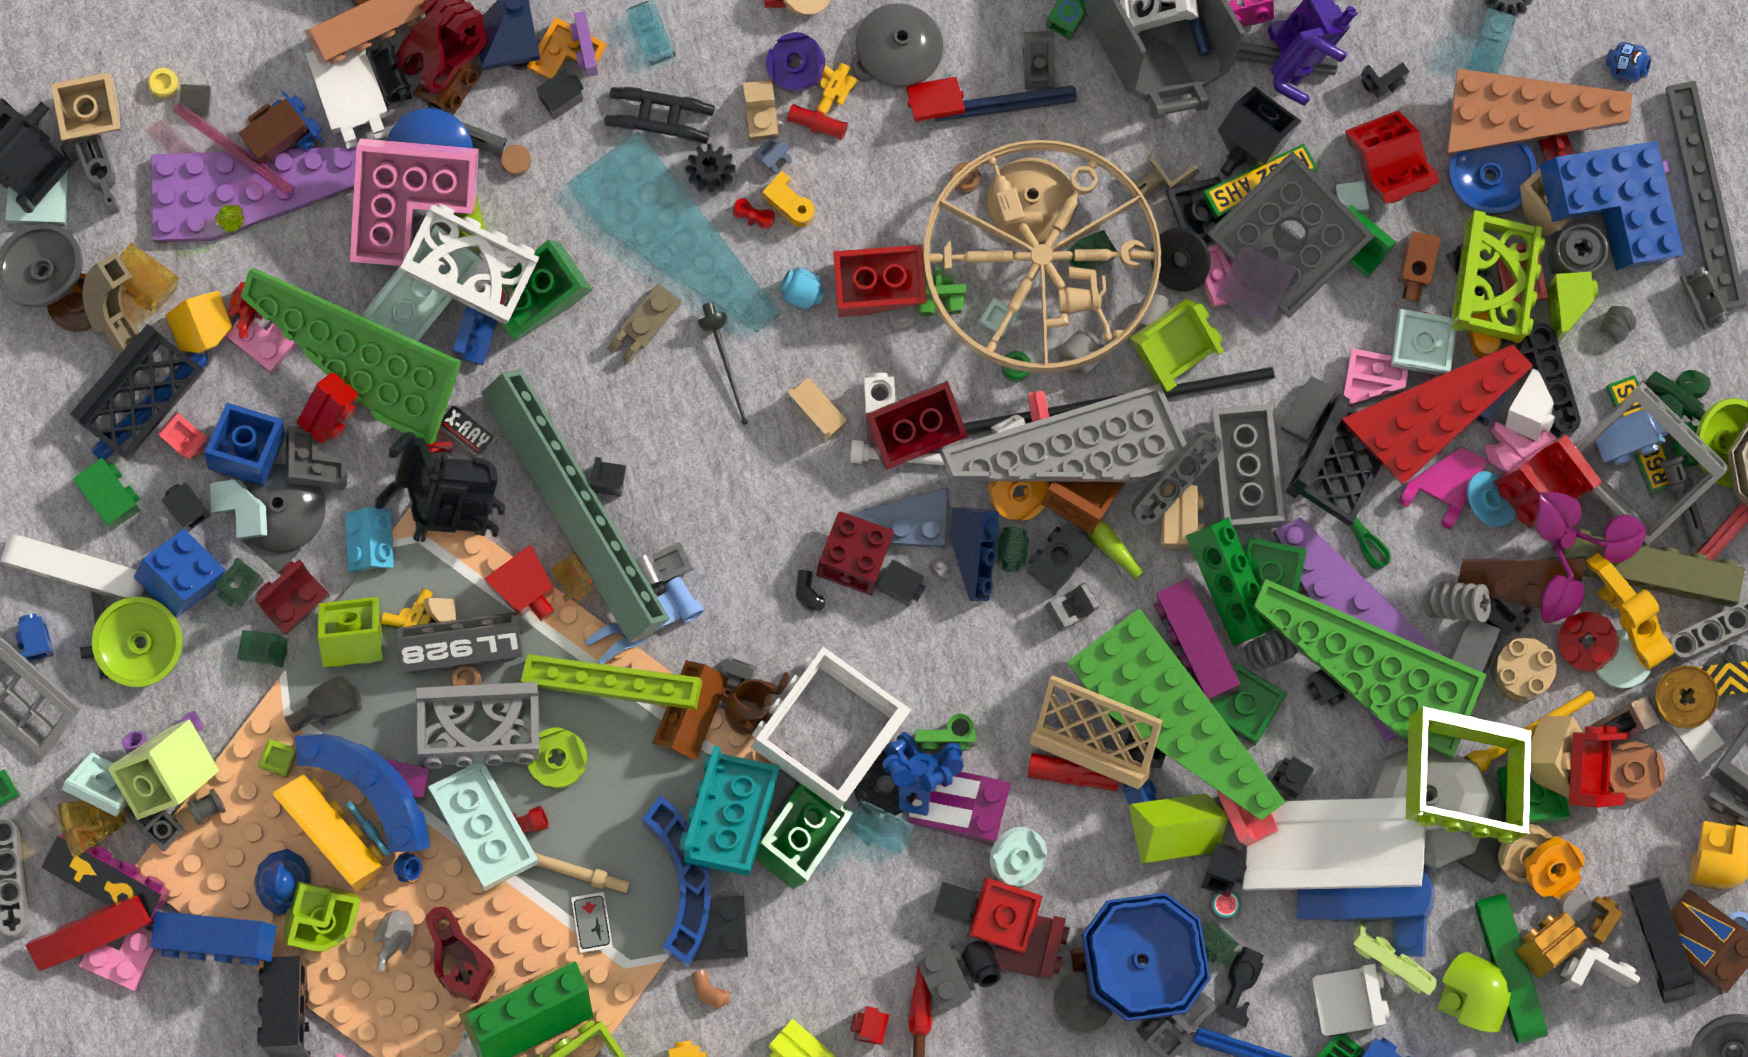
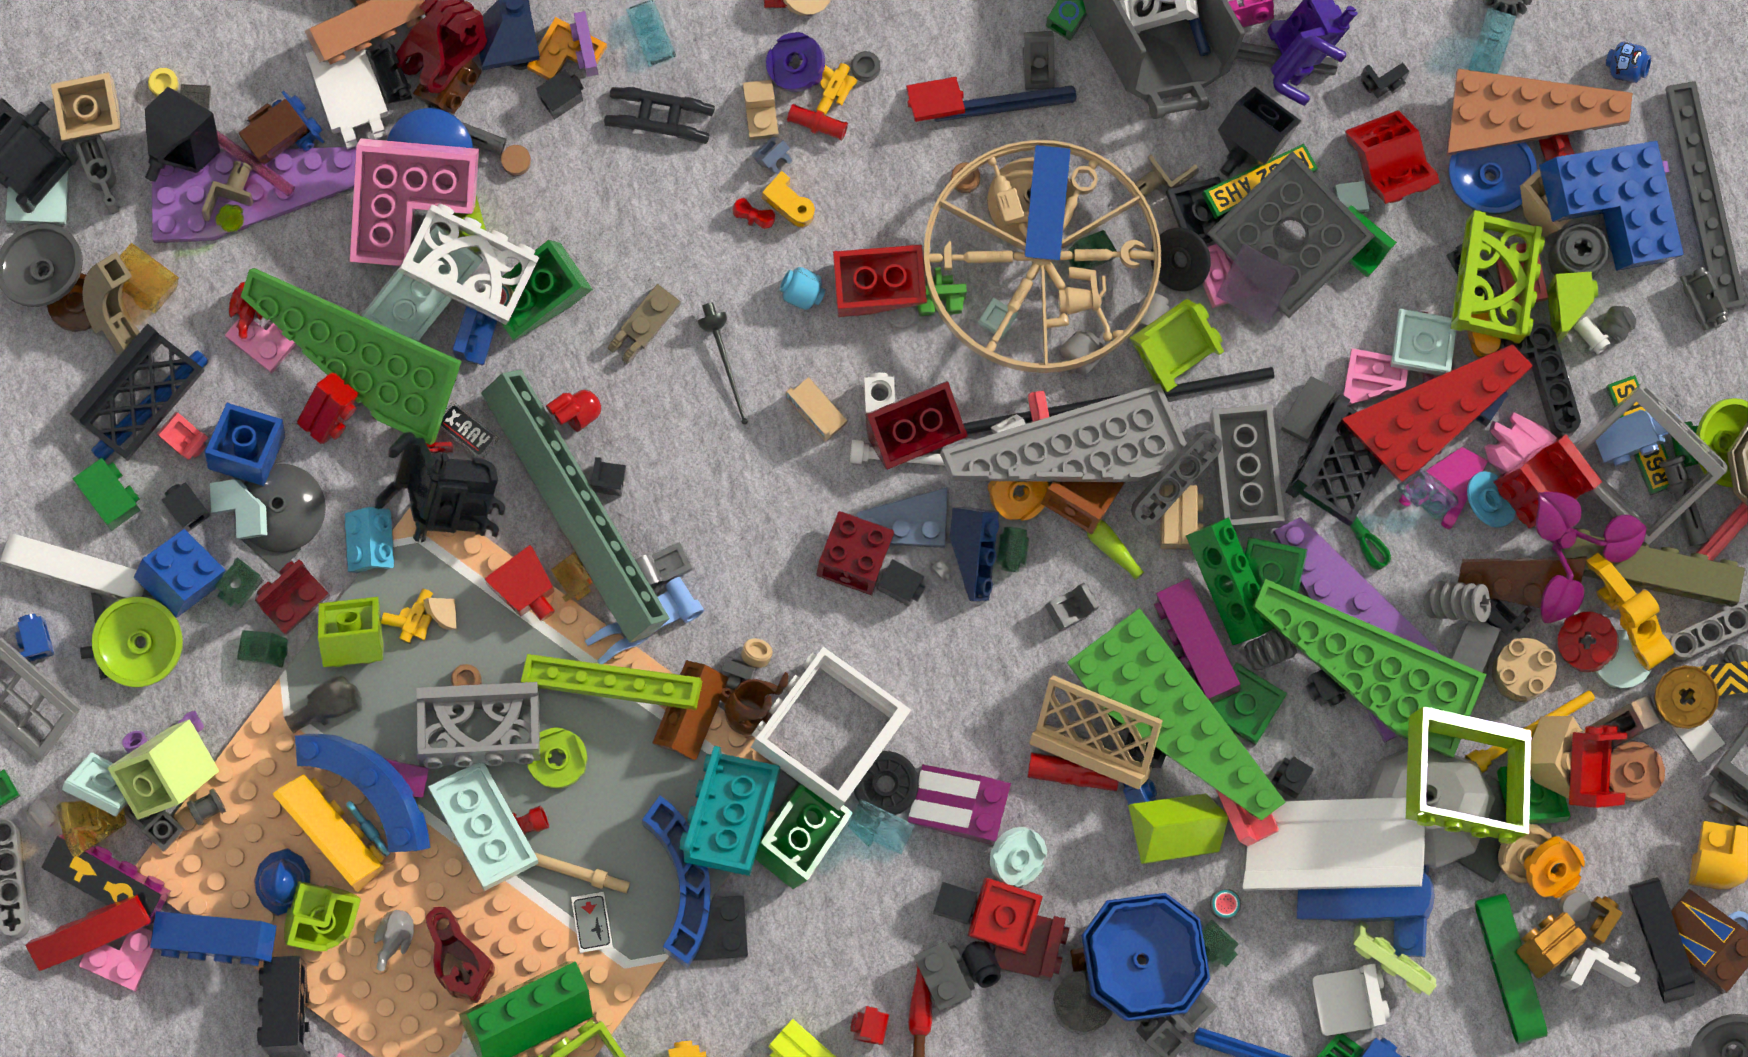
(179, 134): none -> black piece
(200, 322): yellow slope -> none
(232, 190): none -> dark tan bracket
(277, 758): lime tile -> none
(309, 468): dark grey plate -> none
(407, 867): blue plate -> none
(459, 642): dark grey brick -> none
(575, 409): none -> red piece
(652, 214): clear light blue wing -> none
(707, 993): nougat arm -> none
(712, 179): black gear -> none
(756, 653): none -> tan tile
(806, 594): black arm -> none
(897, 61): dark grey dish -> none
(921, 771): blue piece -> none
(932, 739): bright green plate -> none
(1015, 375): green tile -> none
(1047, 202): none -> blue sticker
(1054, 575): black brick -> none
(1224, 870): black brick -> none
(1242, 976): black piece -> none
(1422, 251): dark orange torso -> none
(1428, 492): none -> clear light blue slope
(1475, 993): lime brick -> none
(1531, 409): white slope -> none
(1592, 335): none -> white pin
(1681, 394): dark green plant -> none

